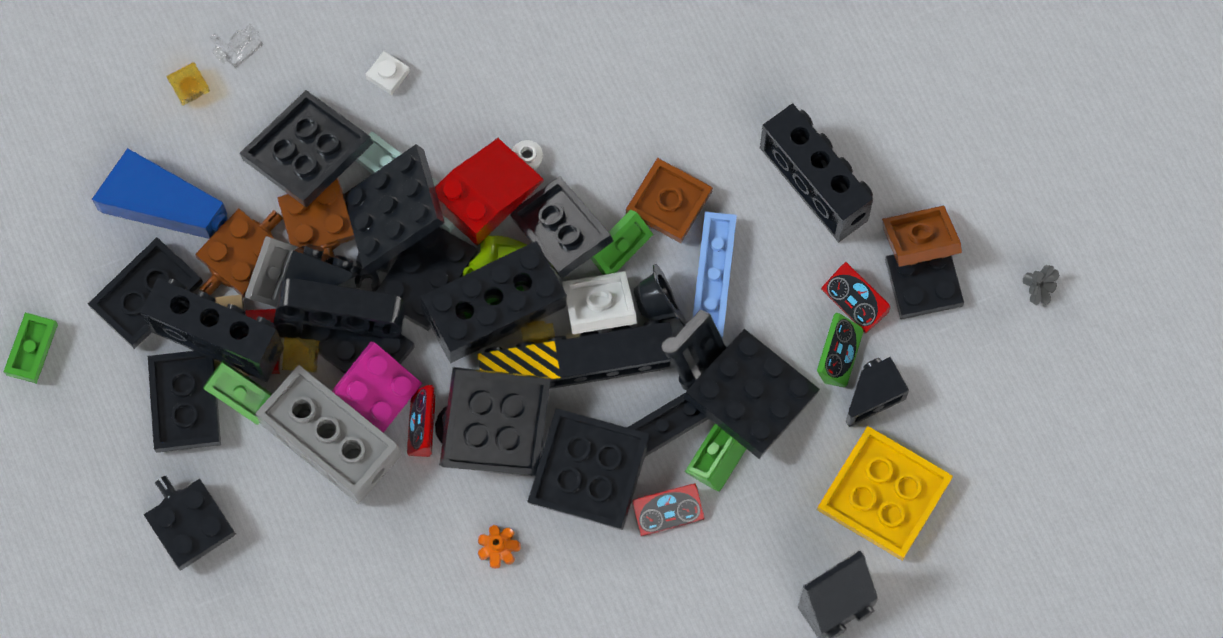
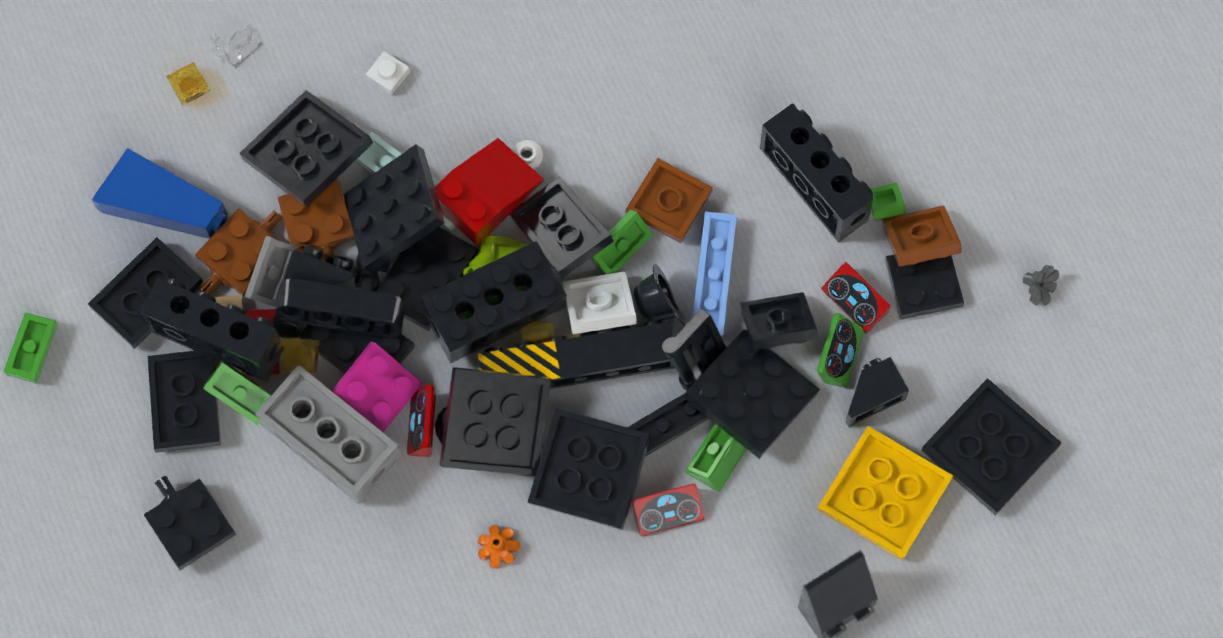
(779, 321): none -> black plate
(887, 201): none -> bright green plate
(991, 446): none -> black plate

